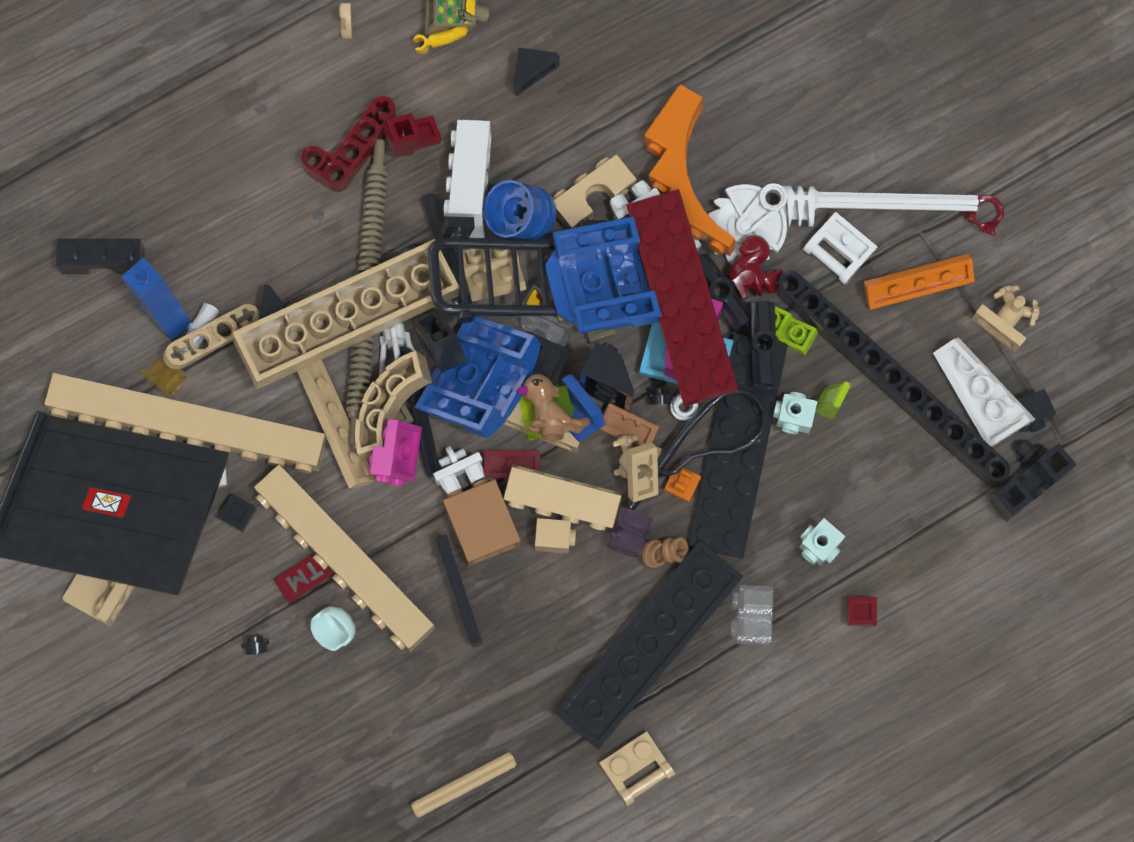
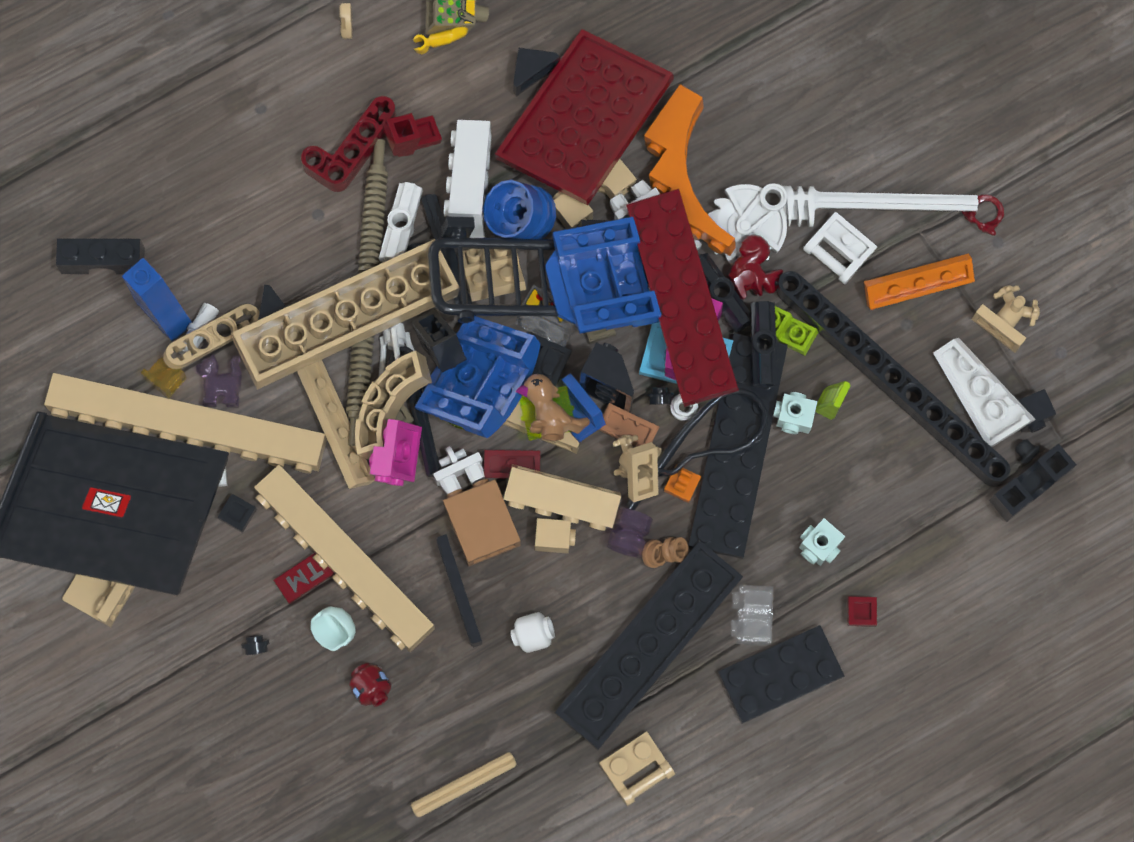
(217, 385): none -> clear purple animal
(370, 685): none -> dark red head
(405, 210): none -> white piece
(533, 632): none -> white head
(584, 116): none -> dark red plate
(780, 674): none -> black plate

